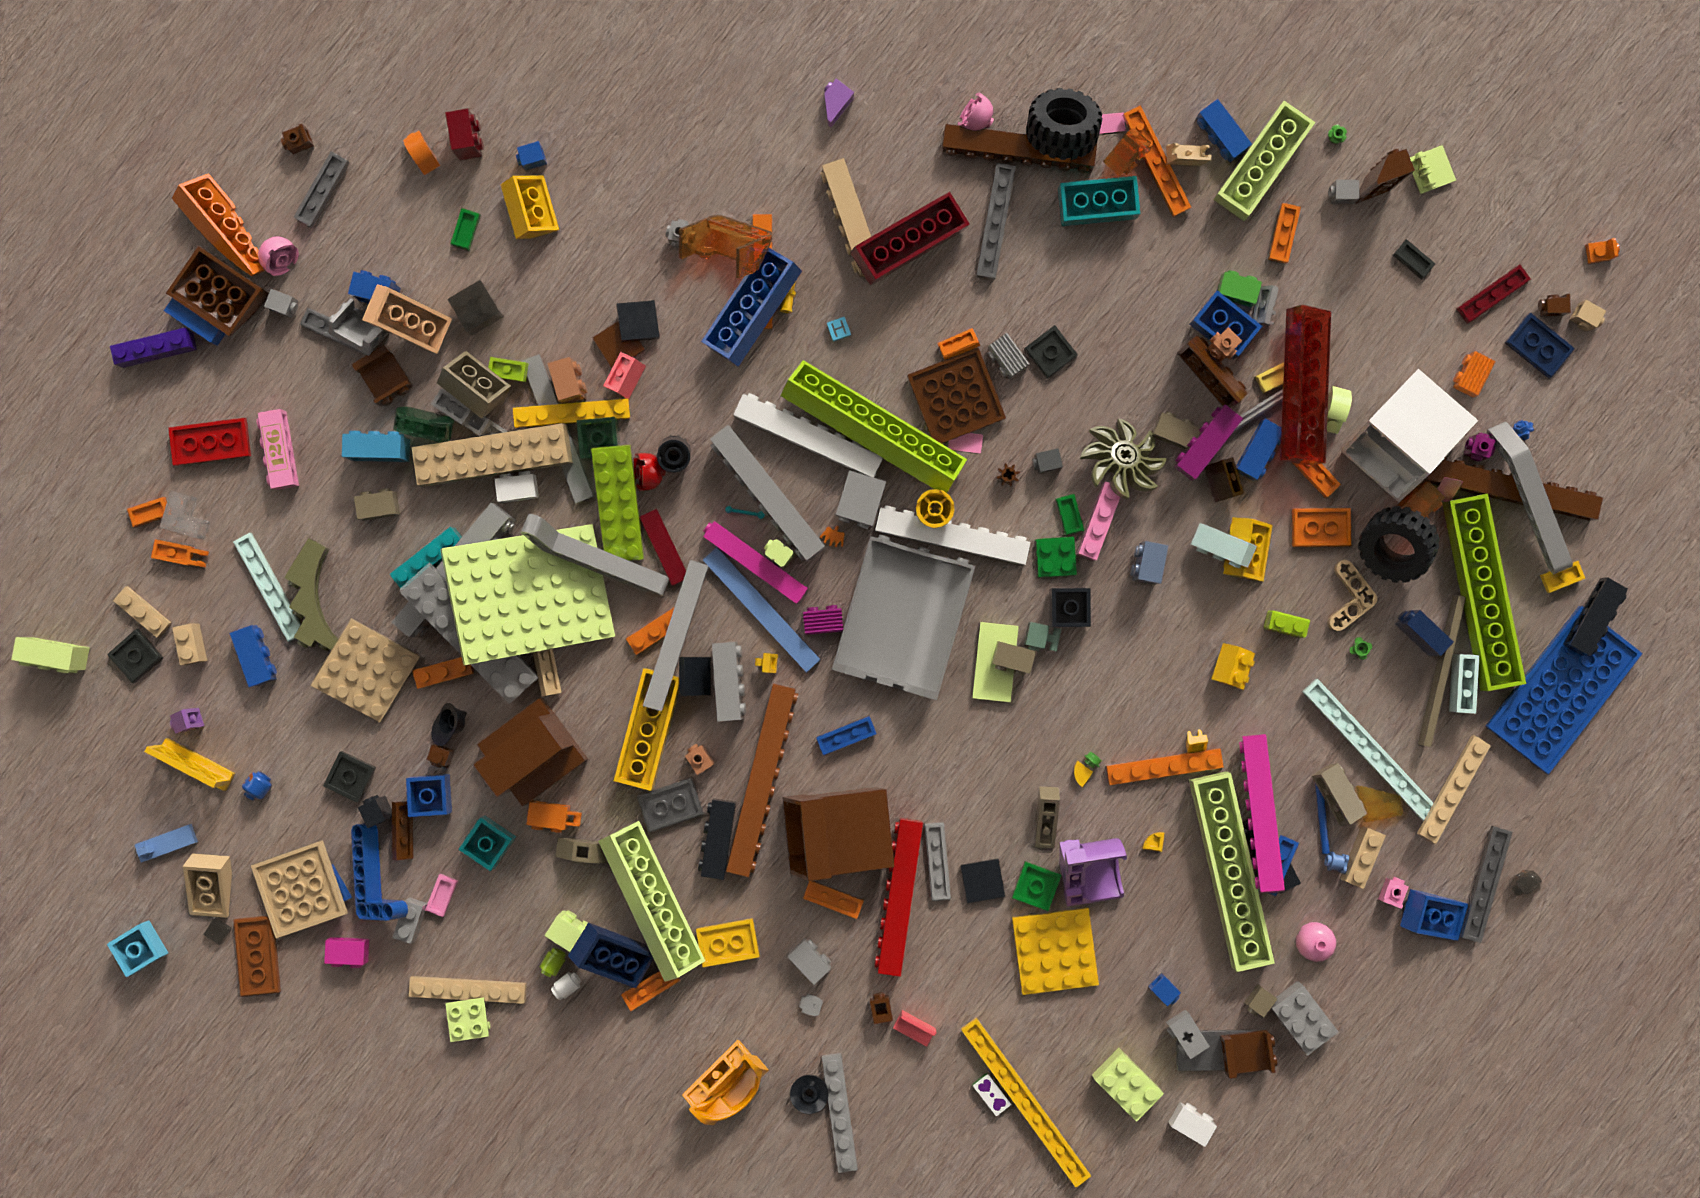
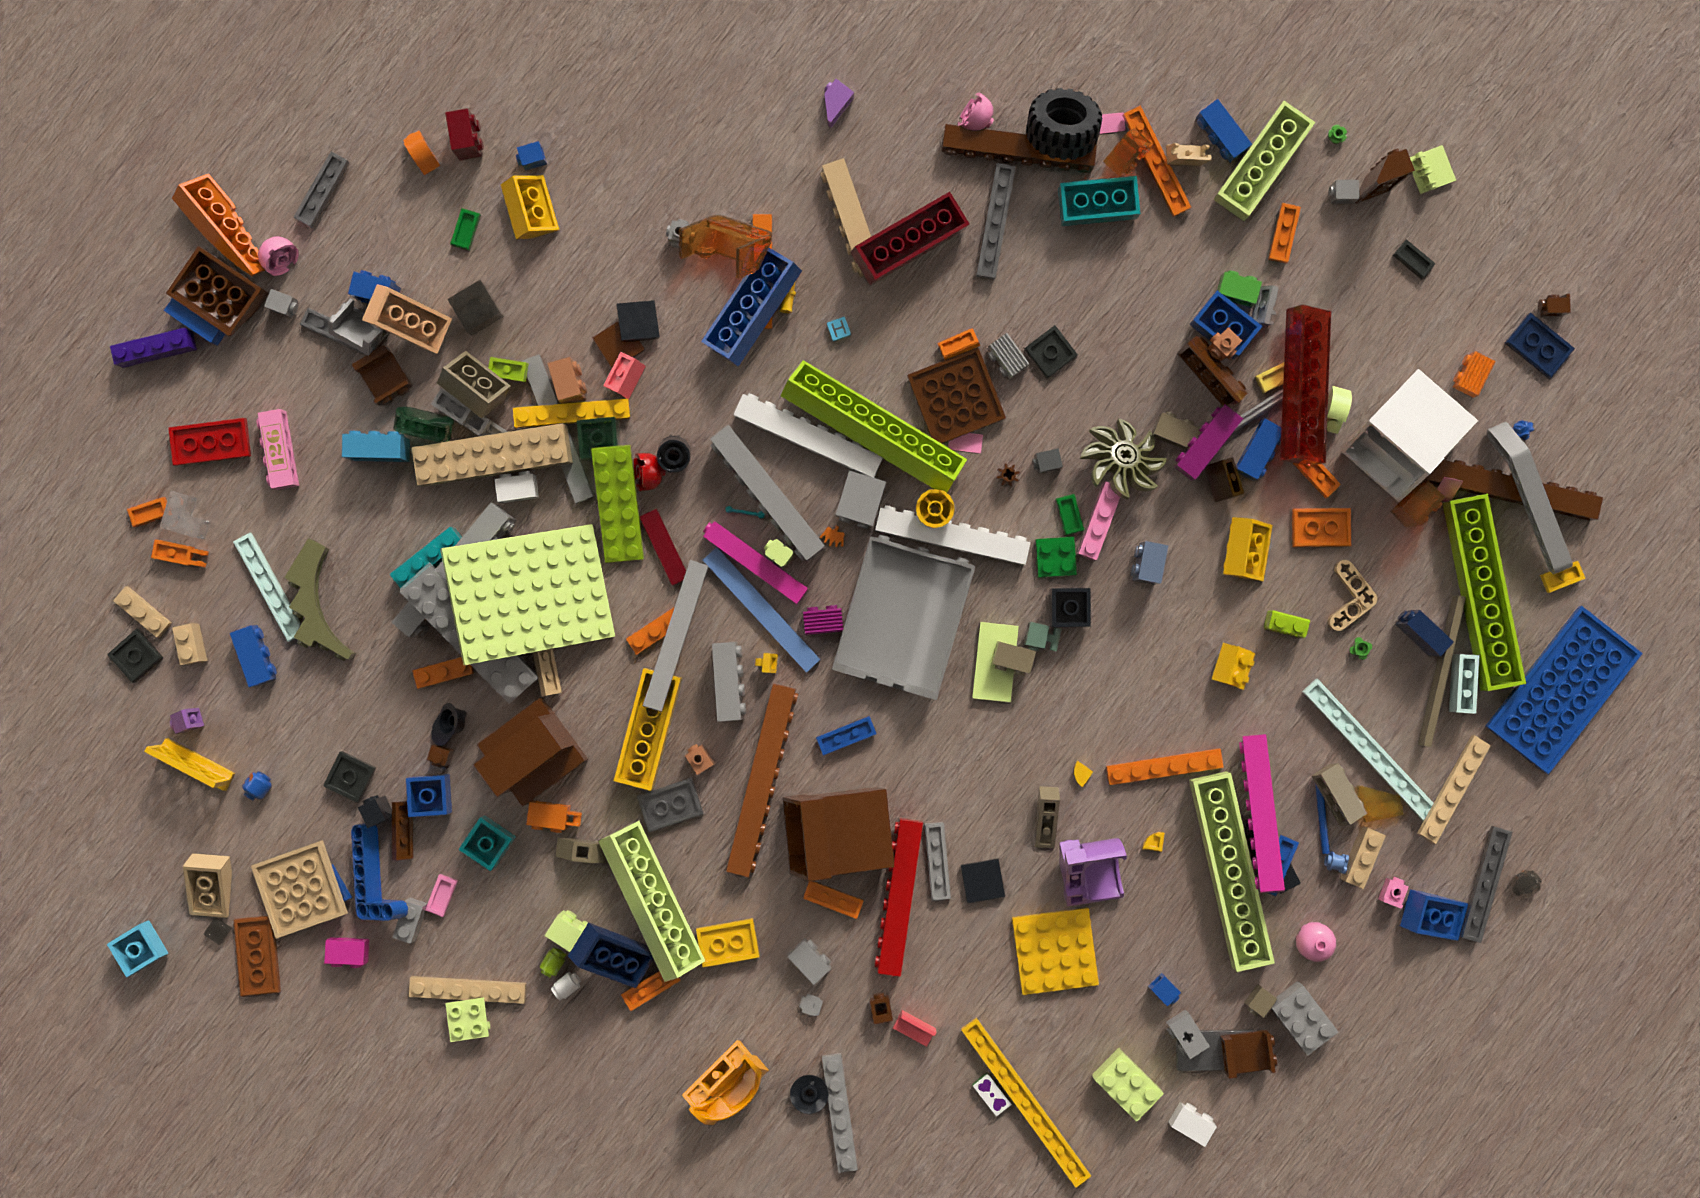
(50, 654): yellowish green brick -> none
(166, 843): medium blue hinge -> none
(302, 142): reddish brown brick -> none
(365, 670): tan plate -> none
(376, 505): dark tan brick -> none
(592, 558): light grey beam -> none
(694, 676): black tile -> none
(718, 838): black brick -> none
(1036, 886): green plate -> none
(1092, 759): bright green plate -> none
(1196, 743): yellow tile -> none
(1223, 546): light aqua brick -> none
(1411, 527): black tyre -> none
(1474, 450): magenta brick -> none
(1493, 294): dark red tile -> none
(1588, 316): tan brick -> none
(1595, 617): black brick -> none
(1602, 251): orange bracket -> none

